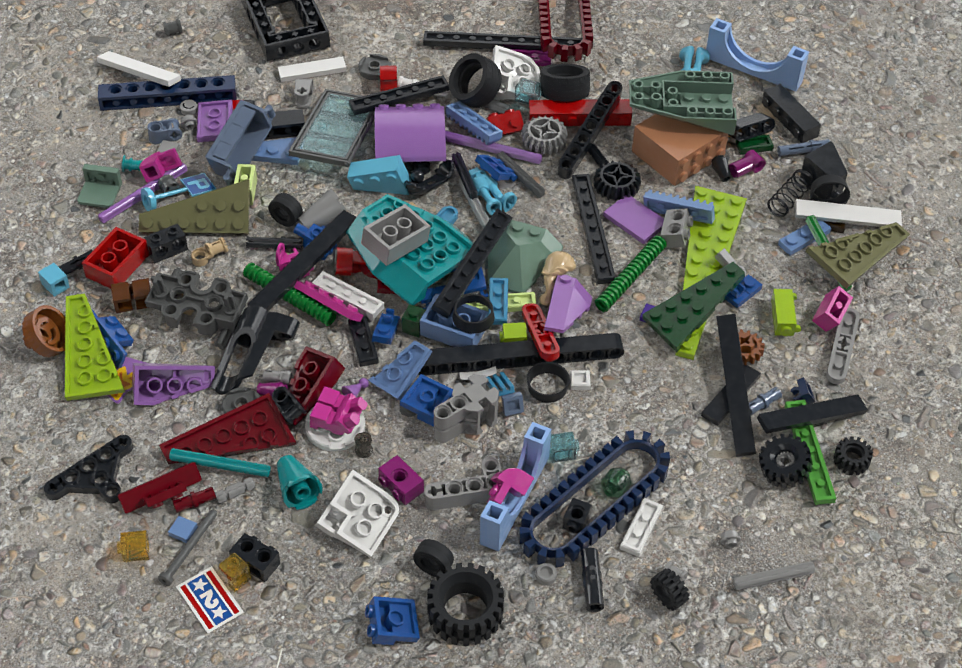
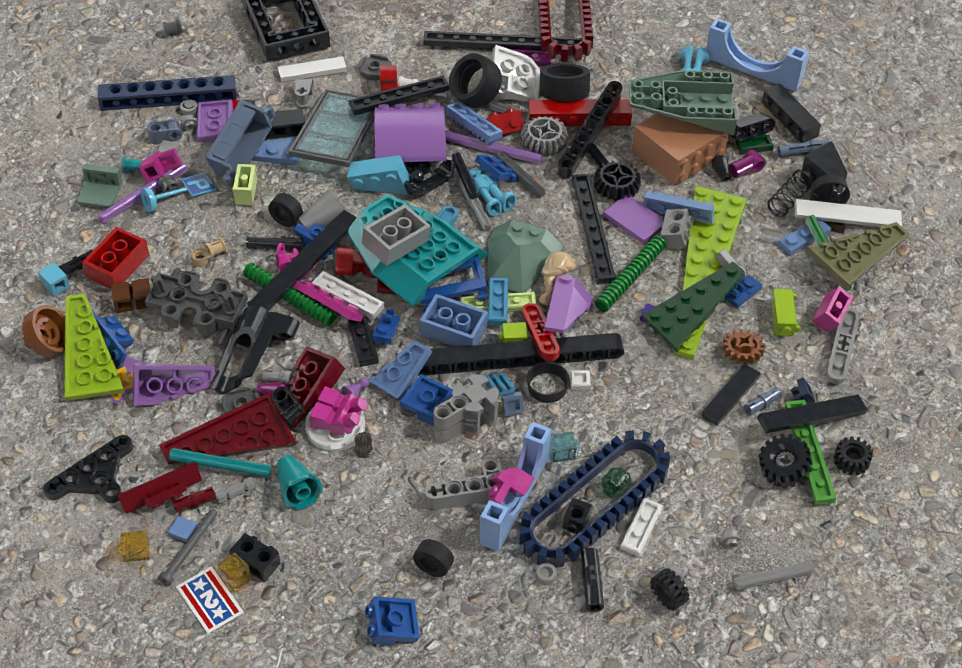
(139, 68): white tile -> none
(166, 243): black brick -> none
(209, 213): olive wing -> none
(359, 514): white slope -> none
(397, 470): magenta brick -> none
(411, 320): dark green brick -> none
(465, 581): black tyre -> none
(471, 263): black tile -> none
(473, 327): black tyre -> none
(488, 372): white sticker -> none
(527, 90): clear light blue brick -> none
(736, 385): black tile -> none

